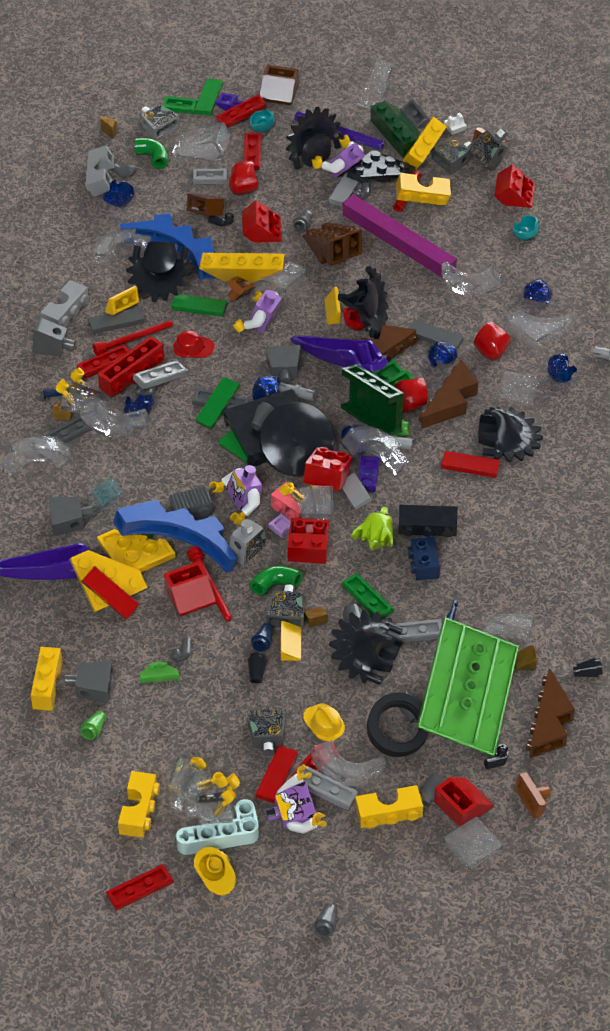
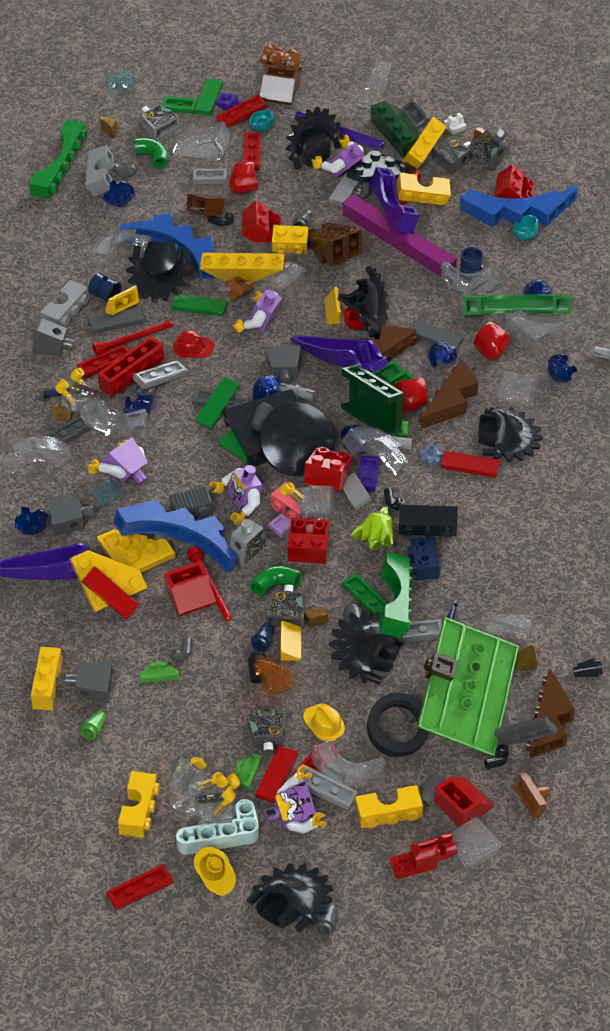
(31, 523): none -> clear blue hair
(46, 181): none -> green arch
(104, 287): none -> dark blue wheel
(122, 462): none -> torso
(123, 79): none -> clear light blue plate
(247, 770): none -> bright green tile
(275, 676): none -> clear orange slope
(278, 57): none -> dark orange animal
(290, 239): none -> yellow bracket
(291, 896): none -> black piece
(384, 186): none -> dark purple arch
(391, 501): none -> black arm
(396, 615): none -> green arch
(423, 856): none -> red plate
(431, 454): none -> sand blue plant
(440, 666): none -> dark brown bracket
(471, 260): none -> dark blue wheel
(494, 209): none -> blue arch
(510, 303): none -> green arch
(525, 731): none -> dark grey tile

